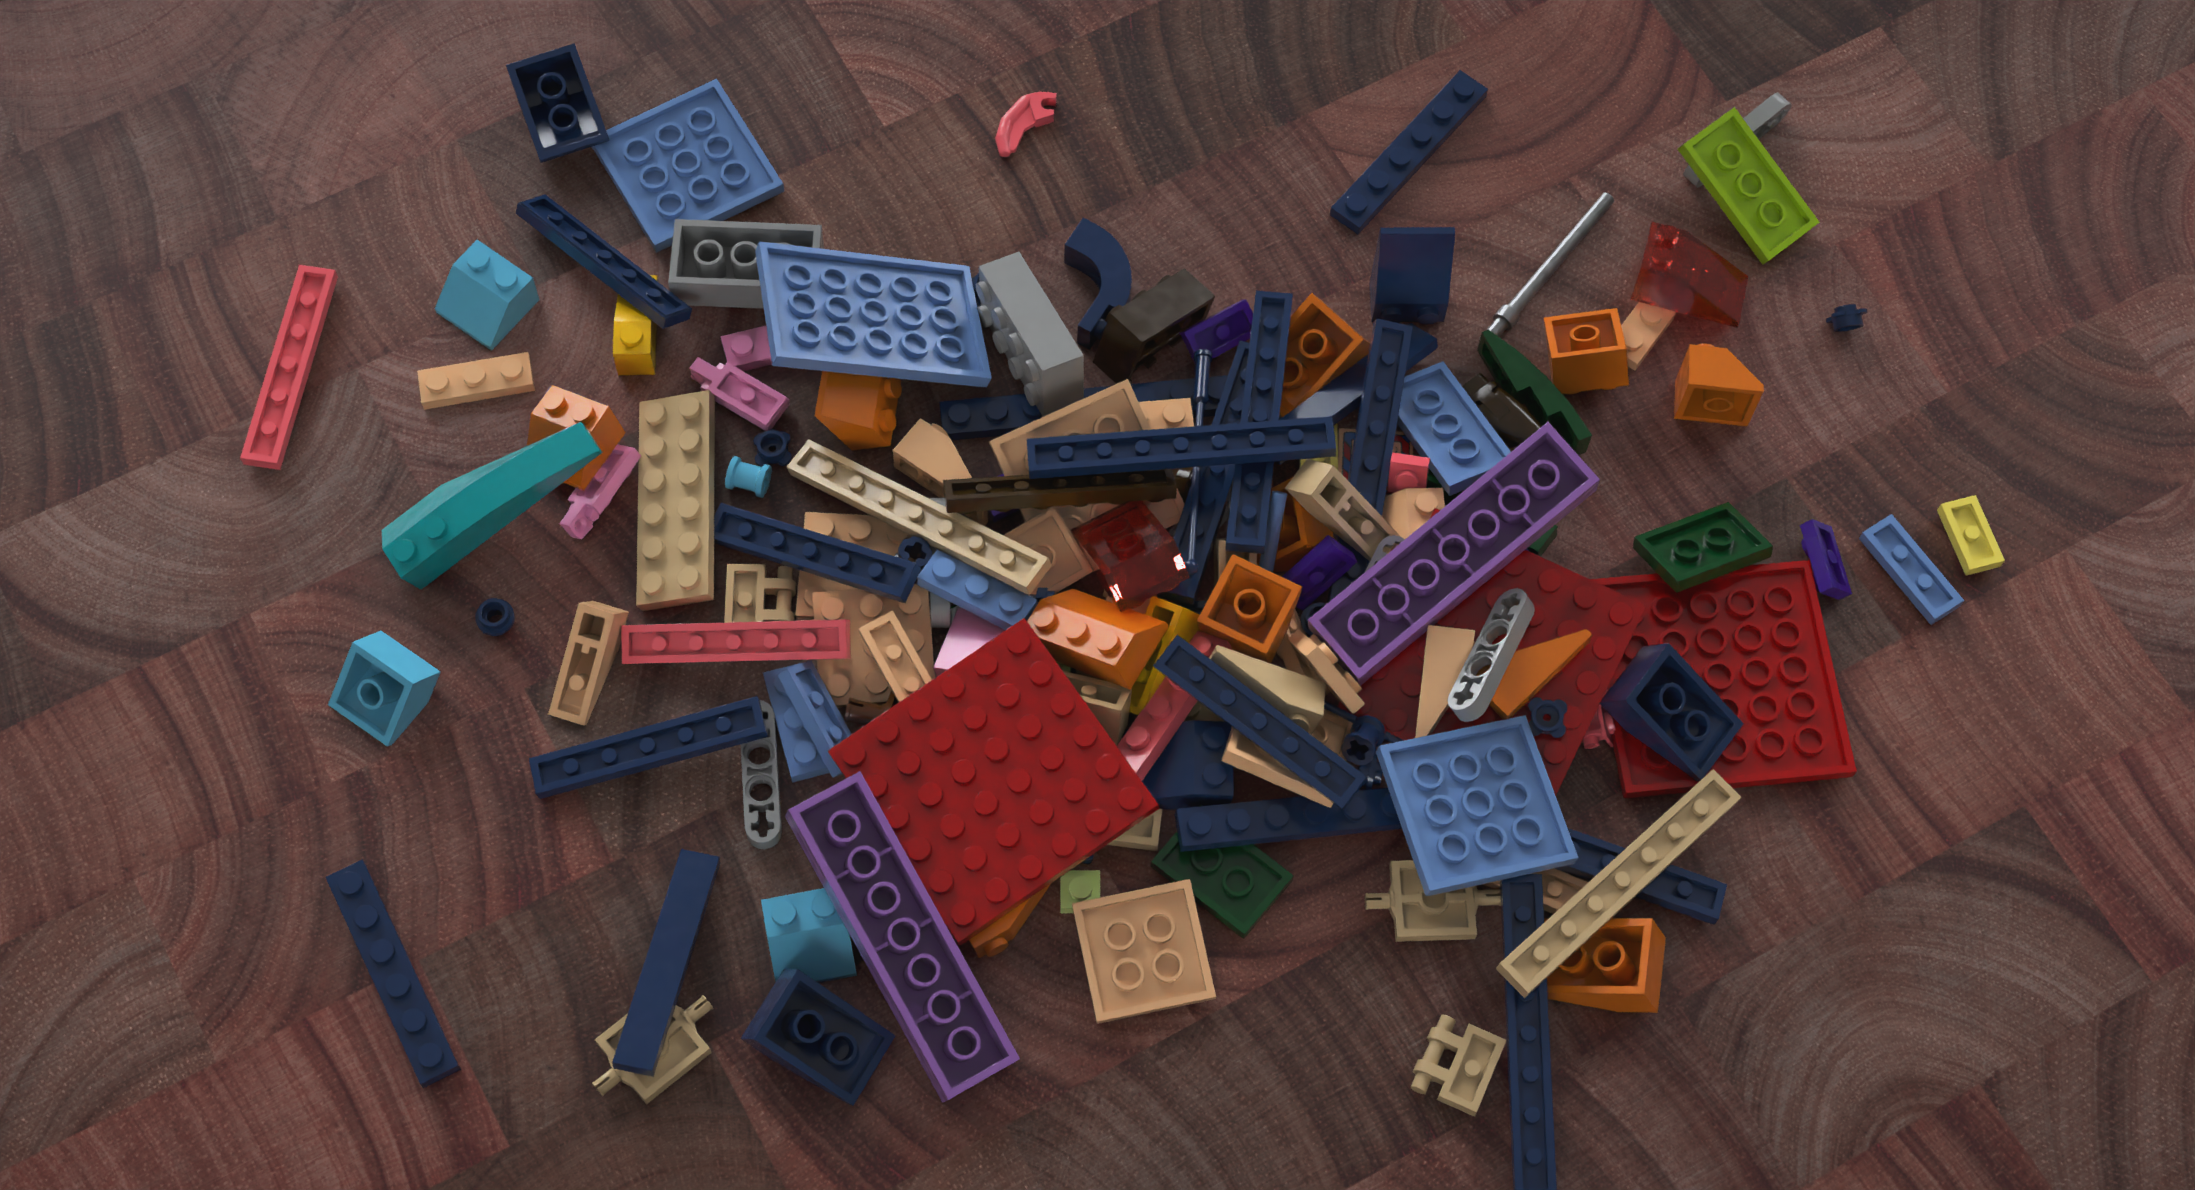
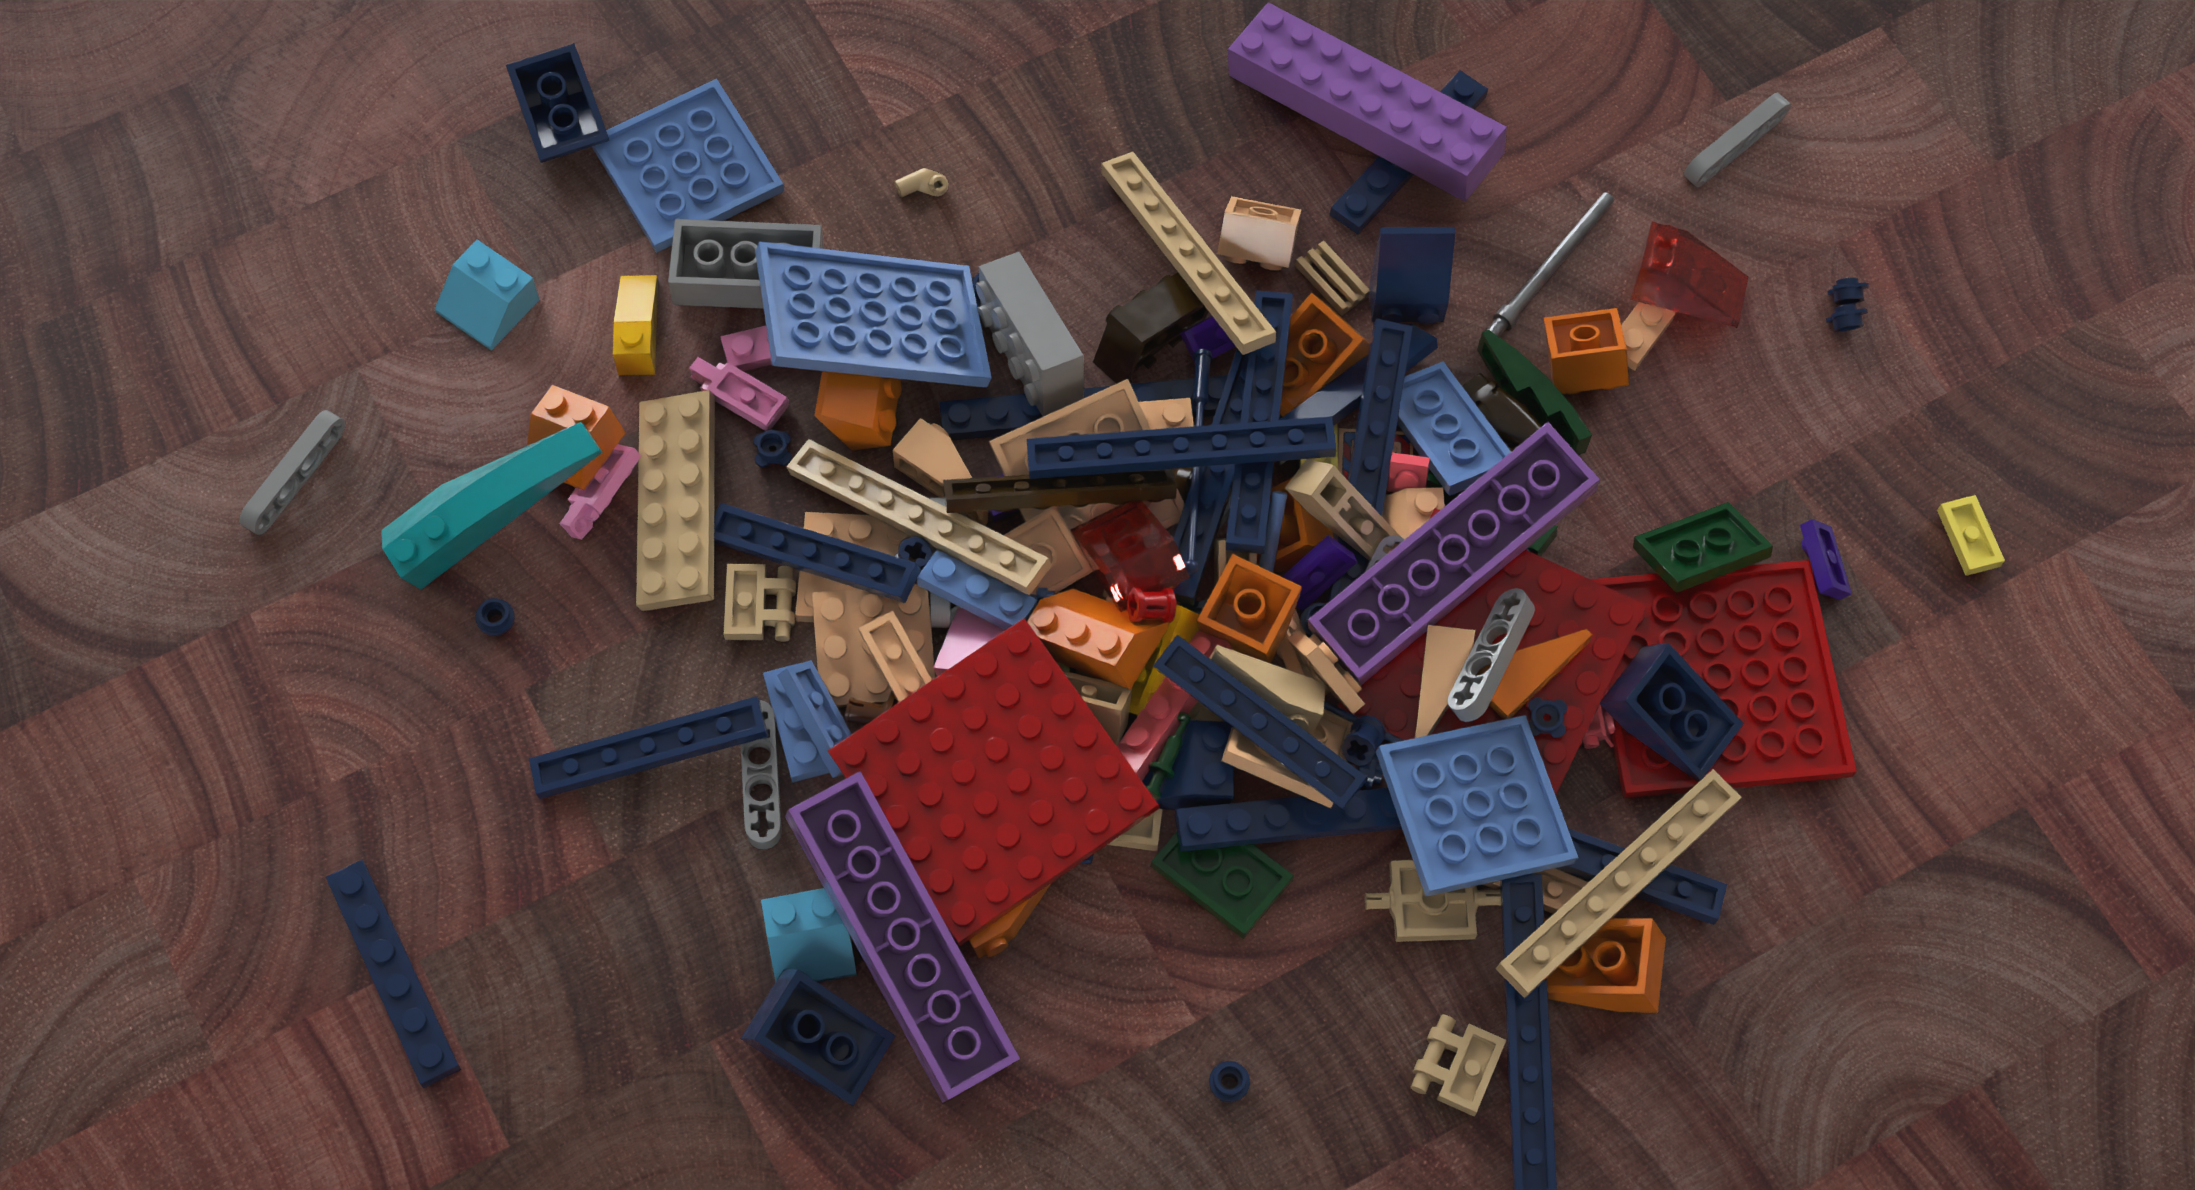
(289, 367): coral plate -> none
(292, 472): none -> light grey beam
(383, 686): medium azure slope -> none
(476, 380): light nougat plate -> none
(587, 660): light nougat slope -> none
(604, 261): dark blue tile -> none
(666, 963): dark blue tile -> none
(679, 1054): tan plate -> none
(736, 641): coral plate -> none
(748, 476): medium azure bush -> none
(923, 181): none -> tan arm
(1021, 117): coral piece -> none
(1078, 887): yellowish green plate -> none
(1106, 263): dark blue arch -> none
(1143, 951): light nougat plate -> none
(1151, 605): none -> red bush
(1163, 766): none -> dark green piece
(1189, 253): none -> tan plate
(1233, 1070): none -> dark blue plate
(1258, 233): none -> light nougat slope
(1341, 269): none -> tan tile
(1367, 101): none -> medium lavender brick
(1715, 387): orange slope -> none
(1748, 185): lime plate -> none
(1848, 291): none -> dark blue plate
(1911, 569): medium blue plate -> none

